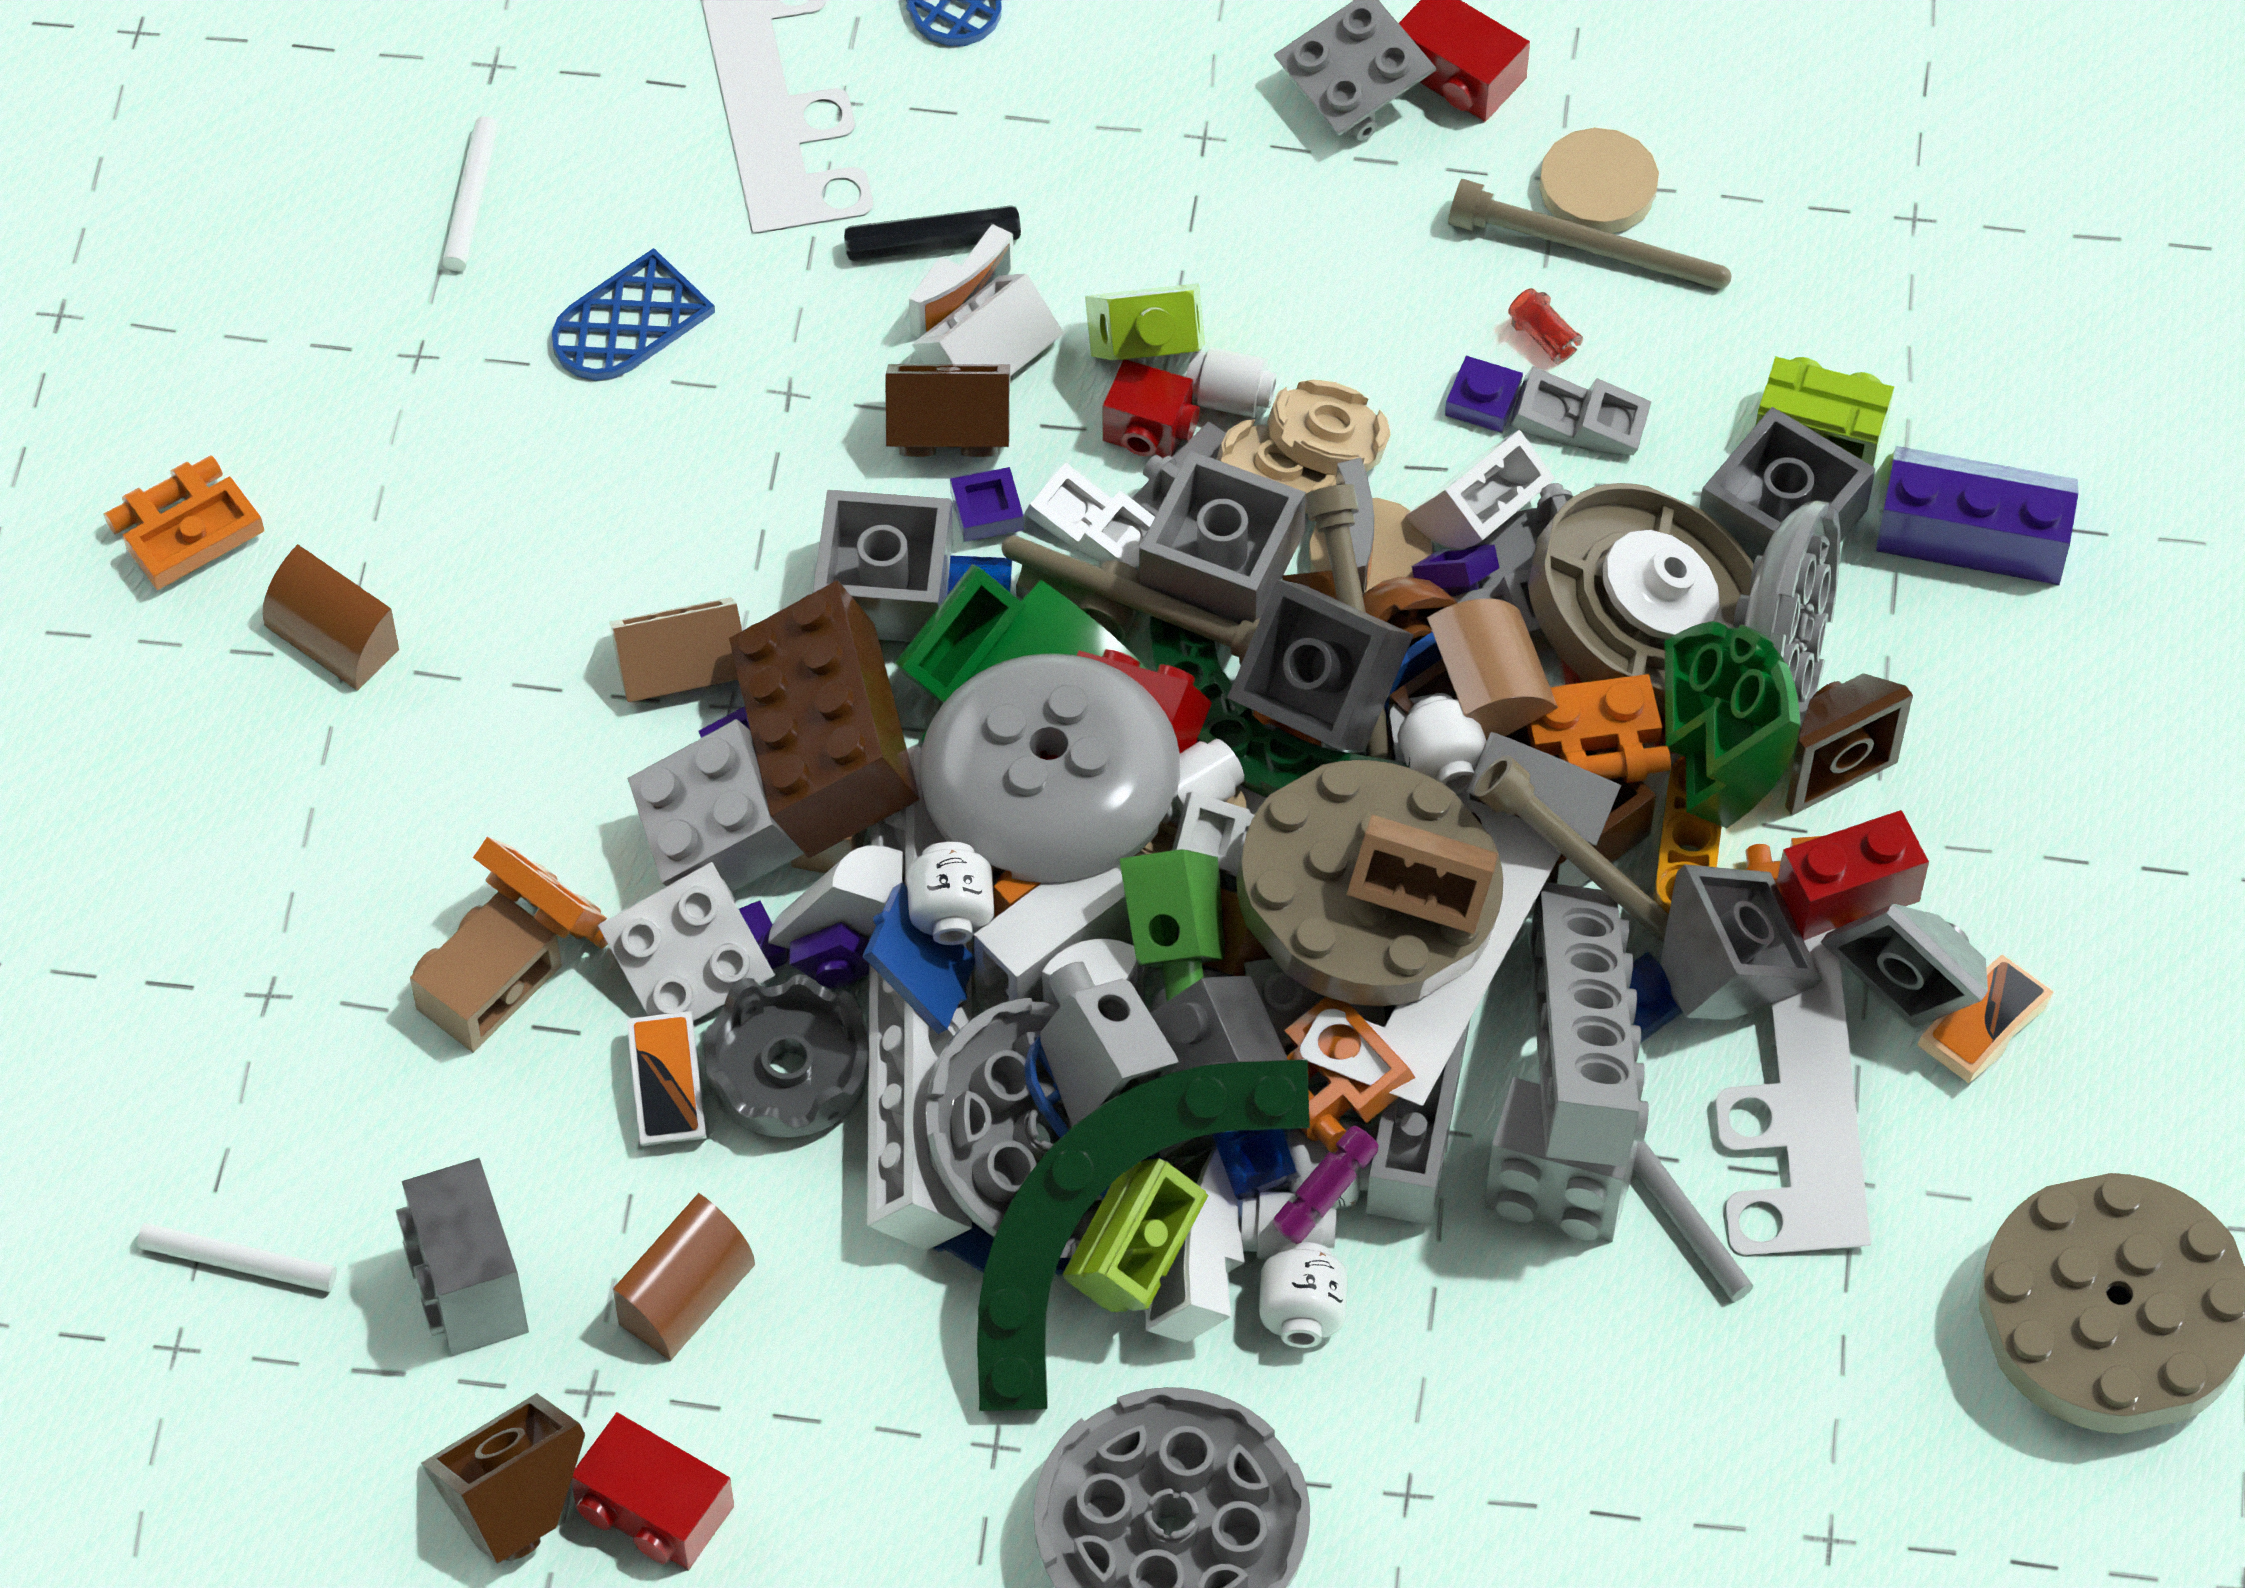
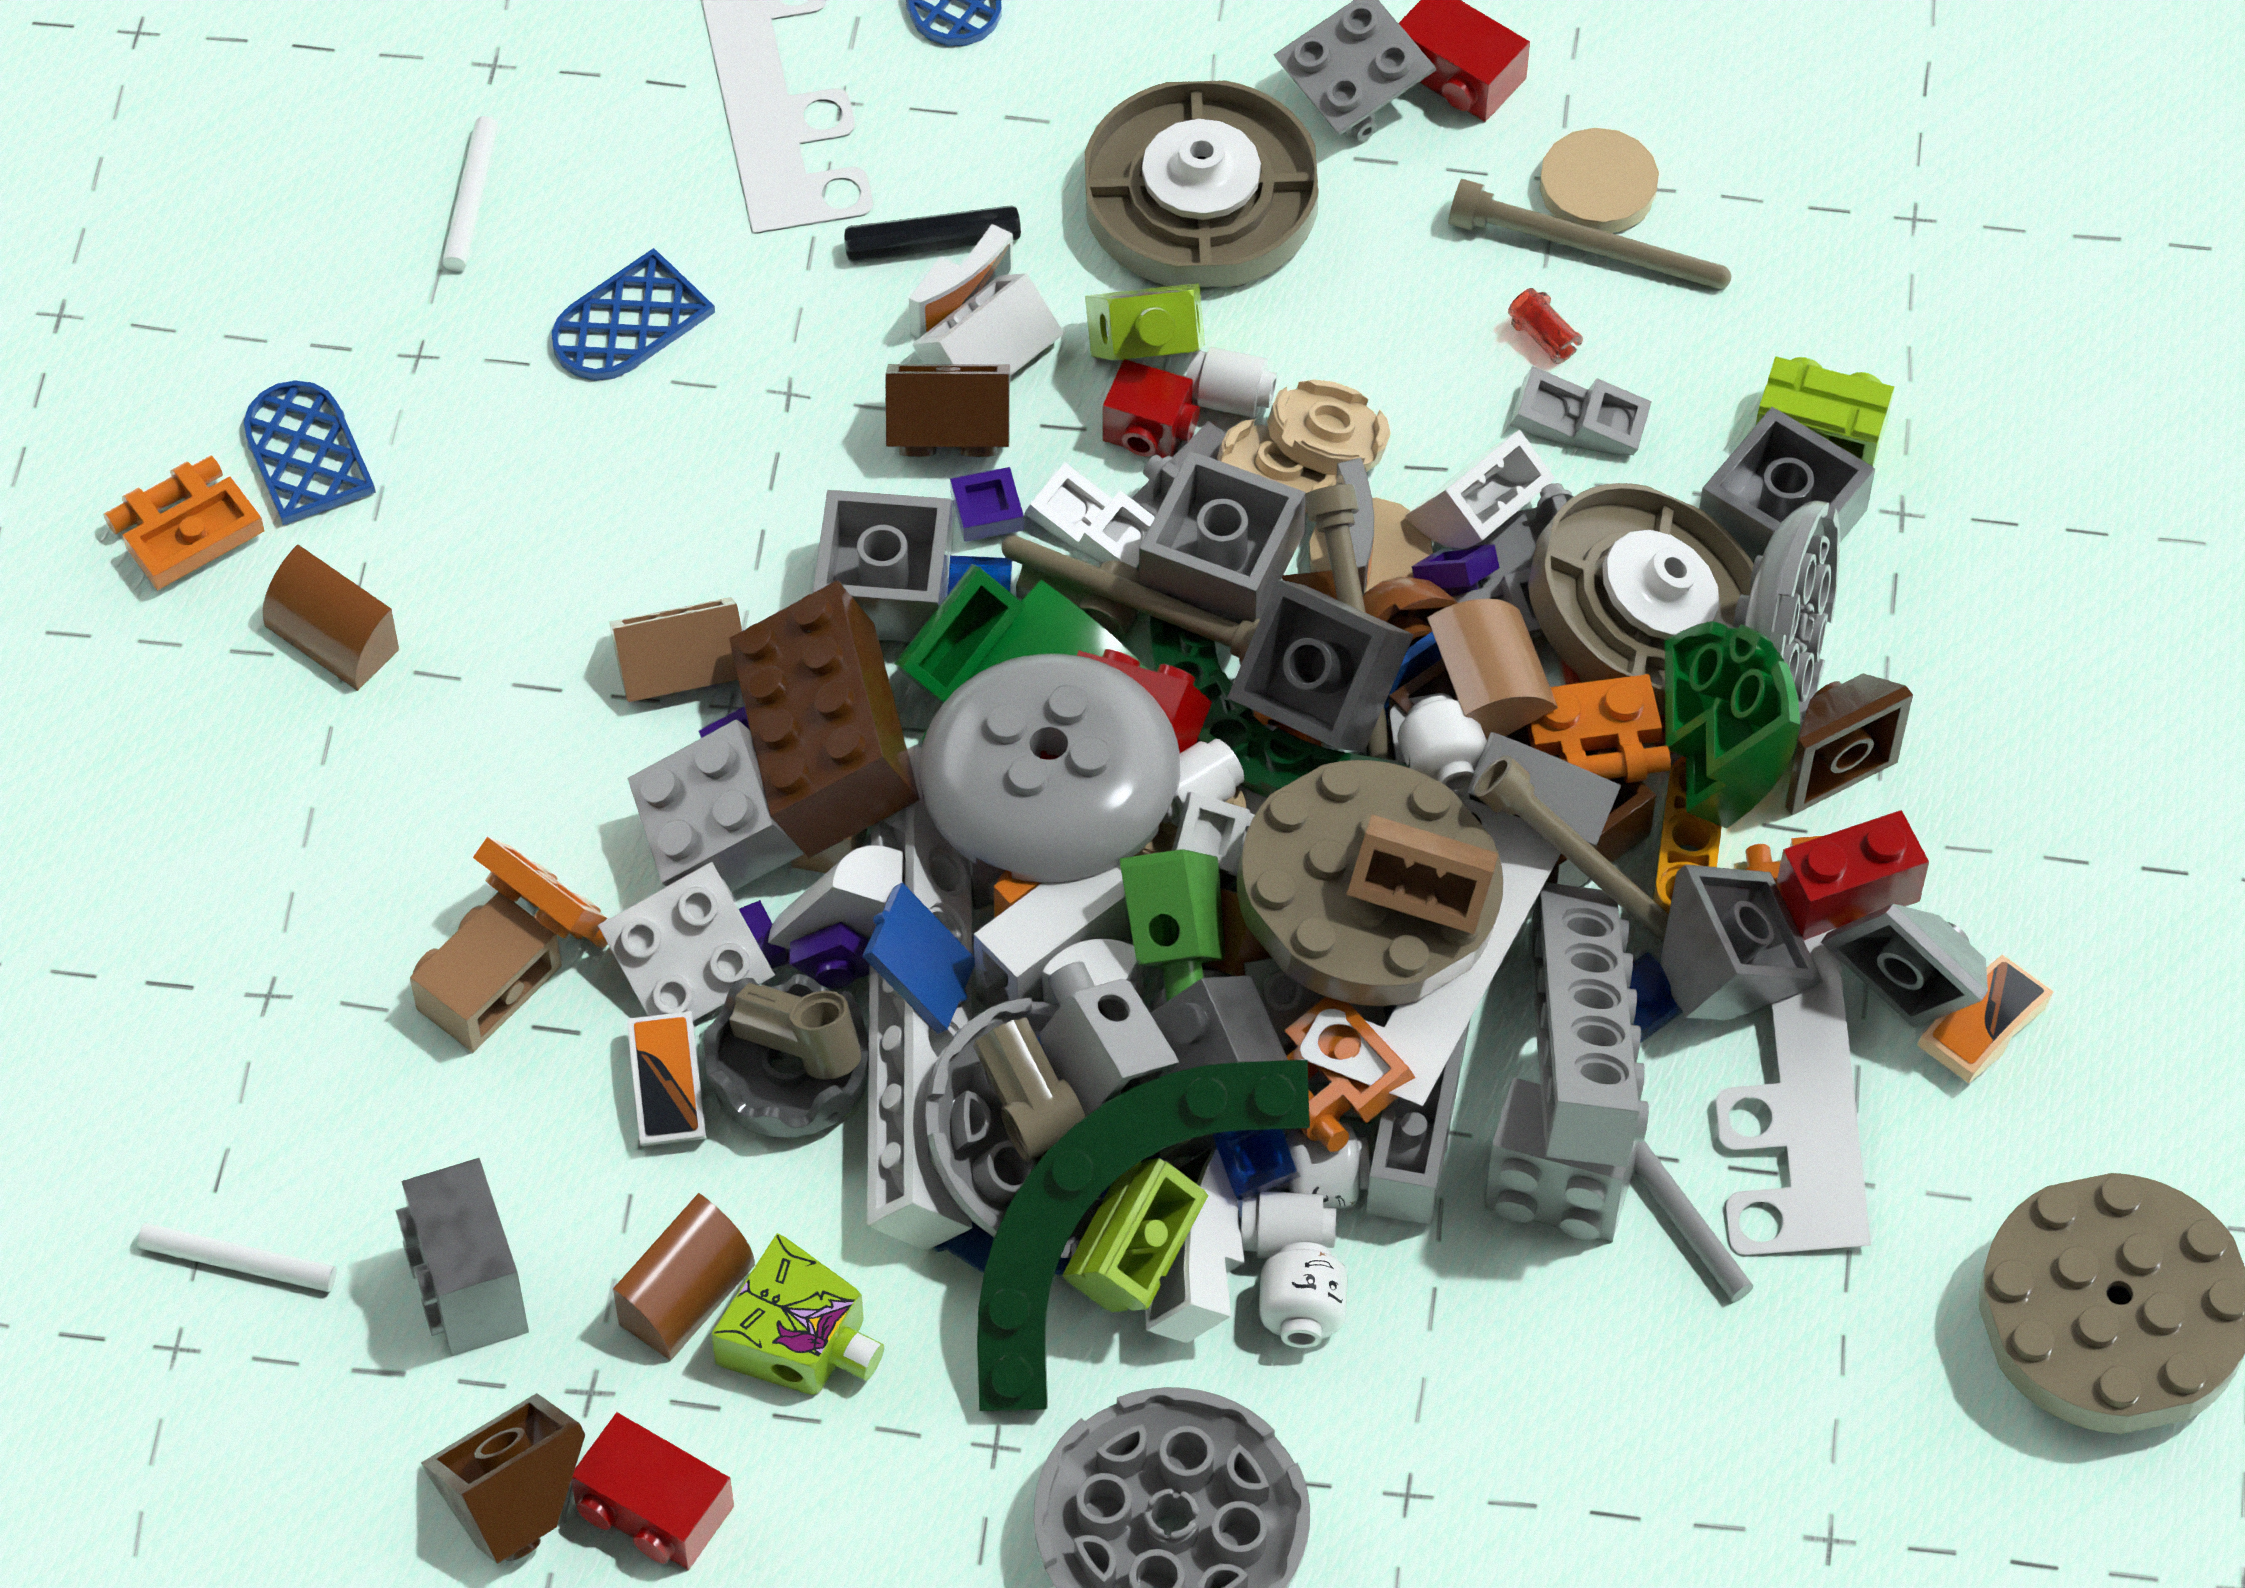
(320, 502): none -> blue window
(795, 1323): none -> lime torso
(807, 1026): none -> dark tan piece
(950, 892): white head -> none
(1034, 1102): none -> dark tan piece
(1201, 183): none -> dark tan piece
(1325, 1184): magenta axle -> none
(1483, 394): dark purple plate -> none
(1978, 515): dark purple slope -> none

